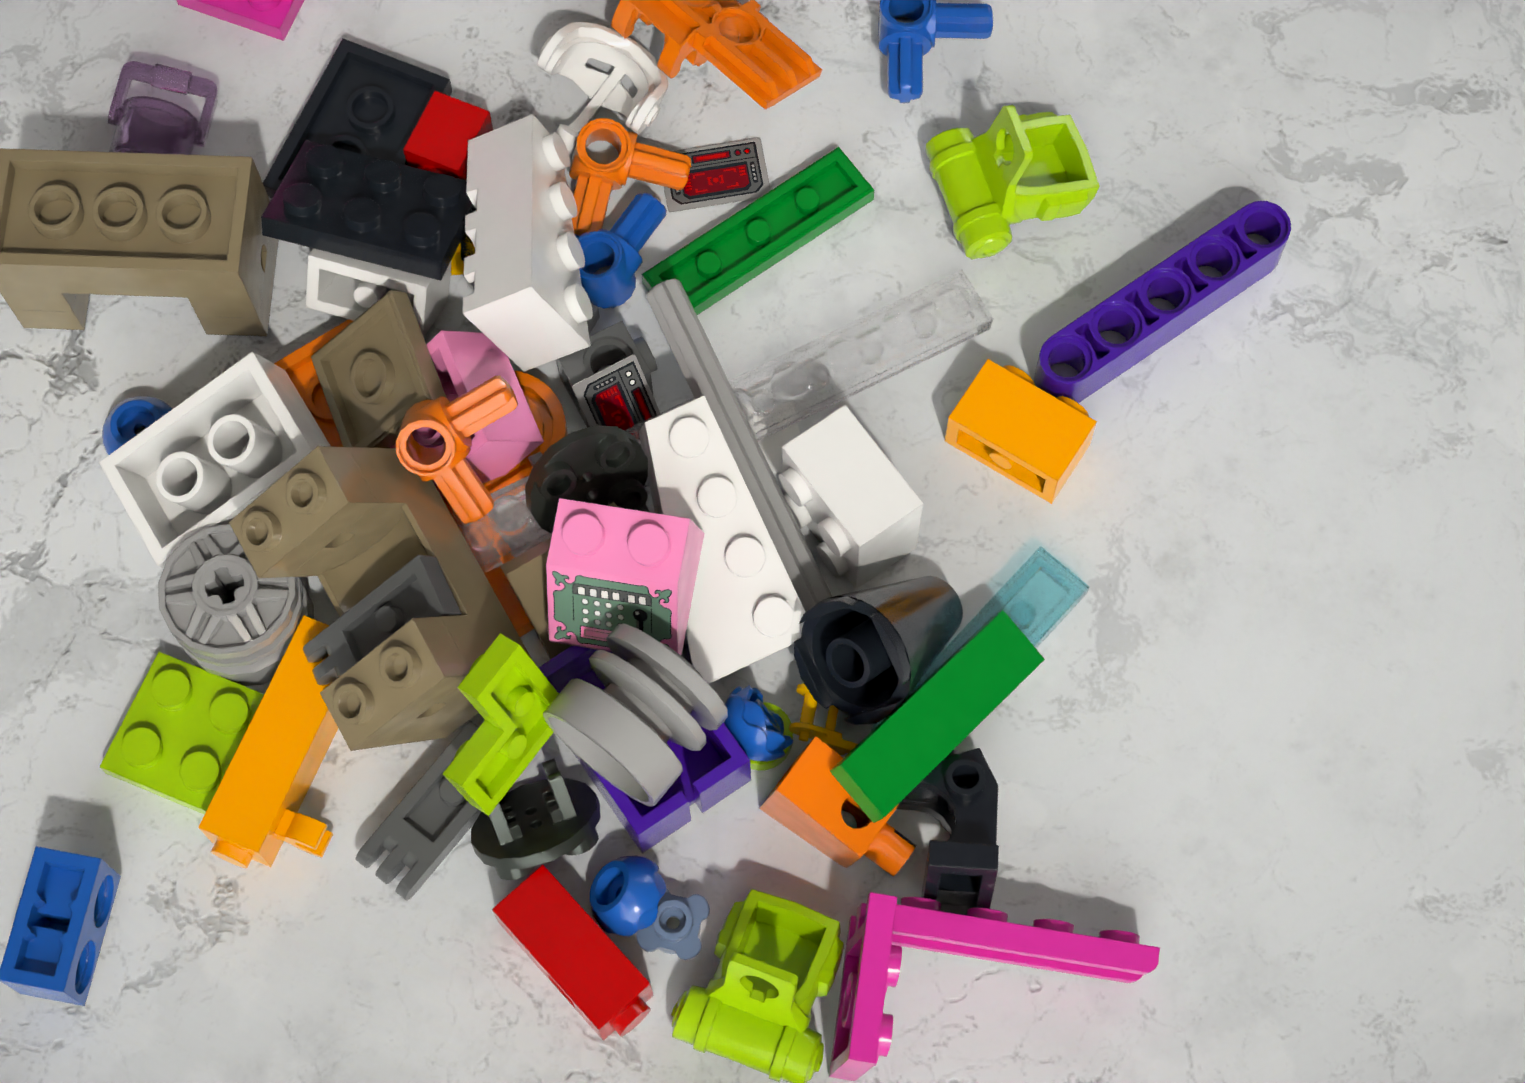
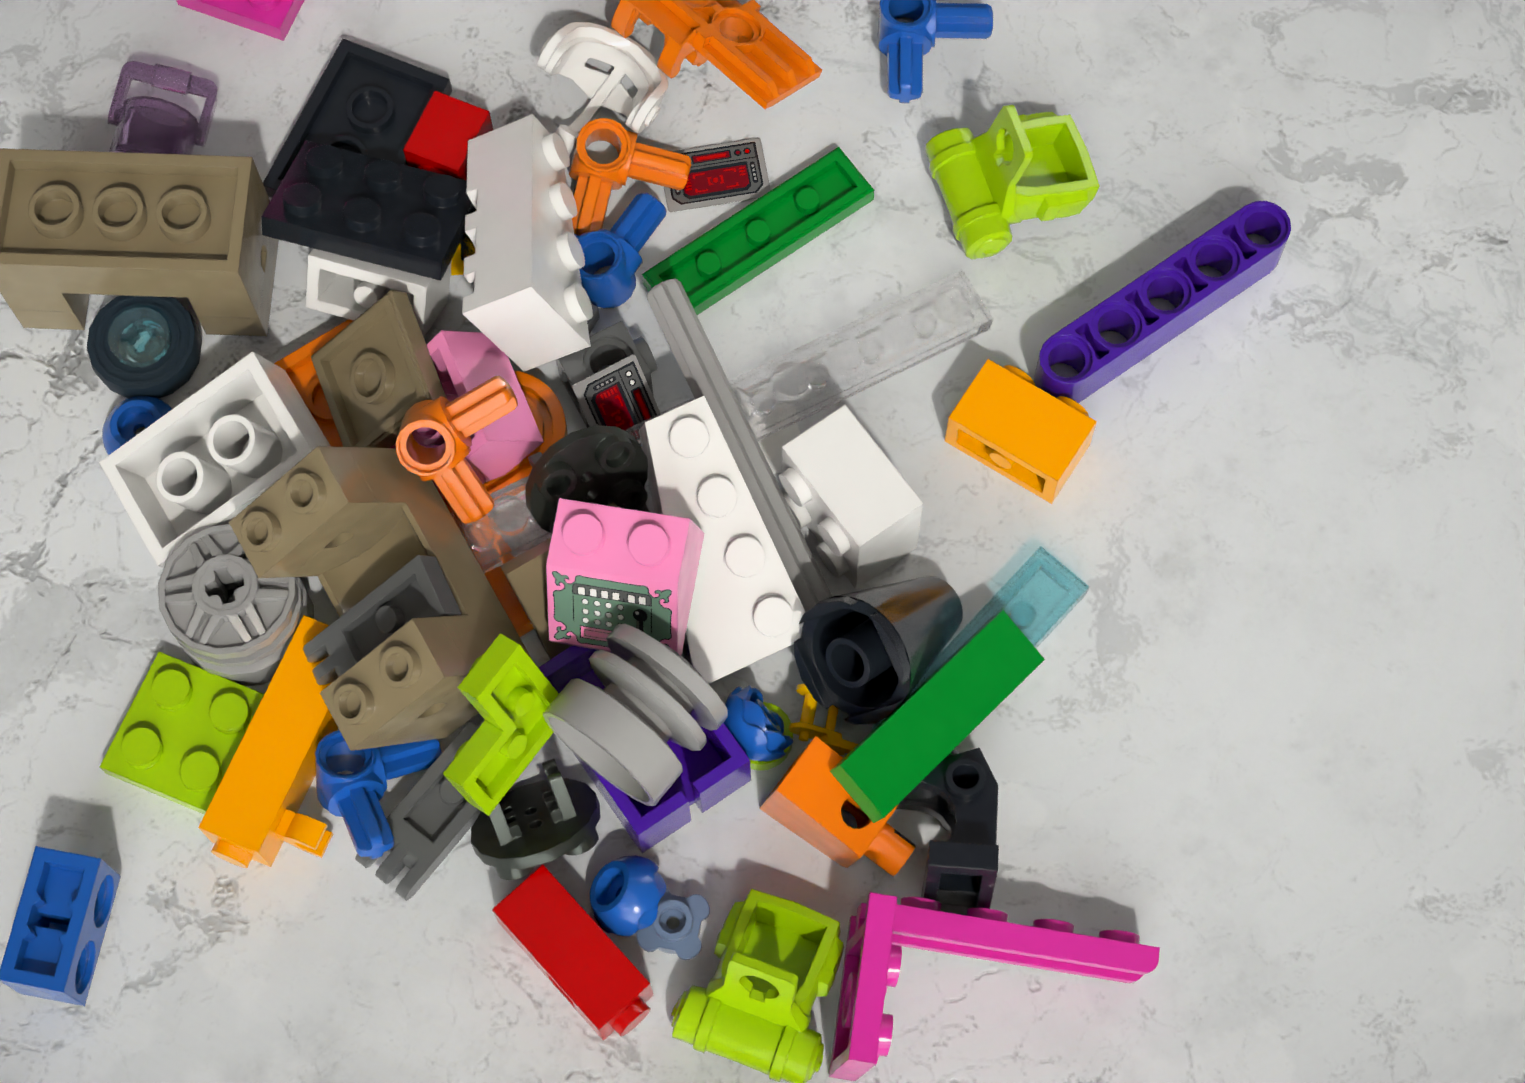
(160, 362): none -> black wheel
(358, 794): none -> blue axle

